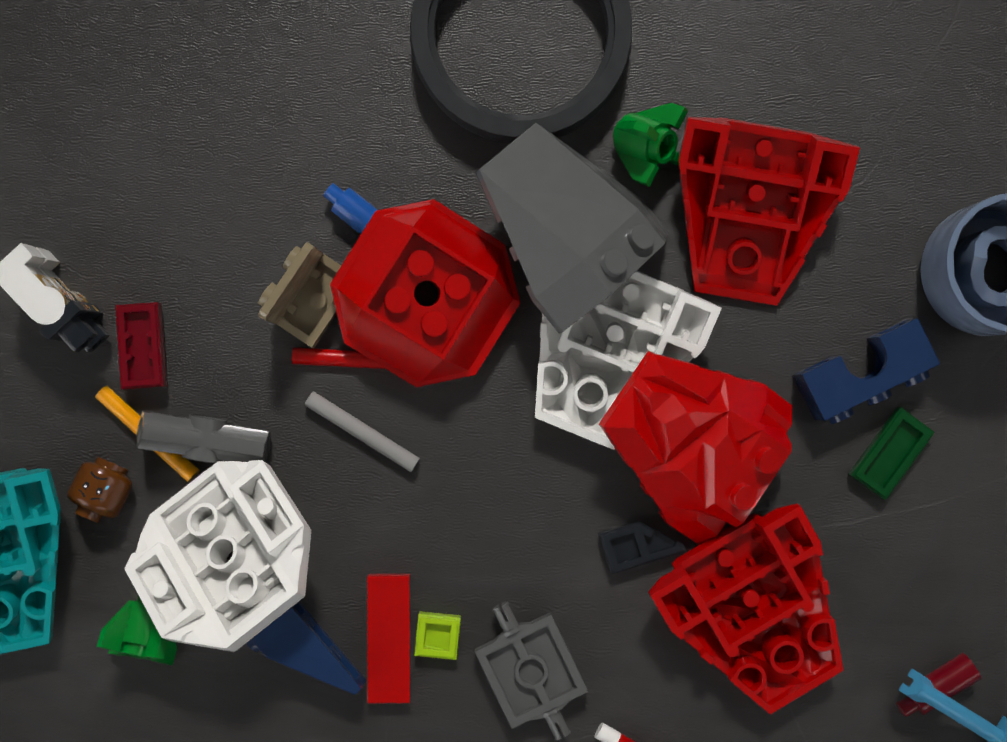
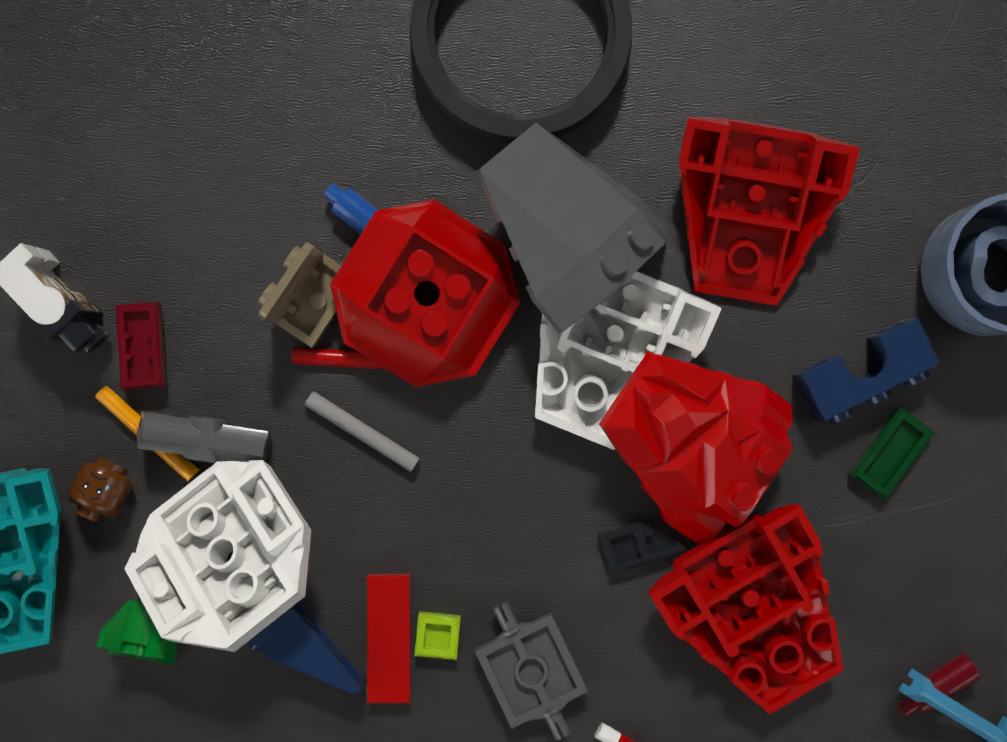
(647, 140): green brick -> none

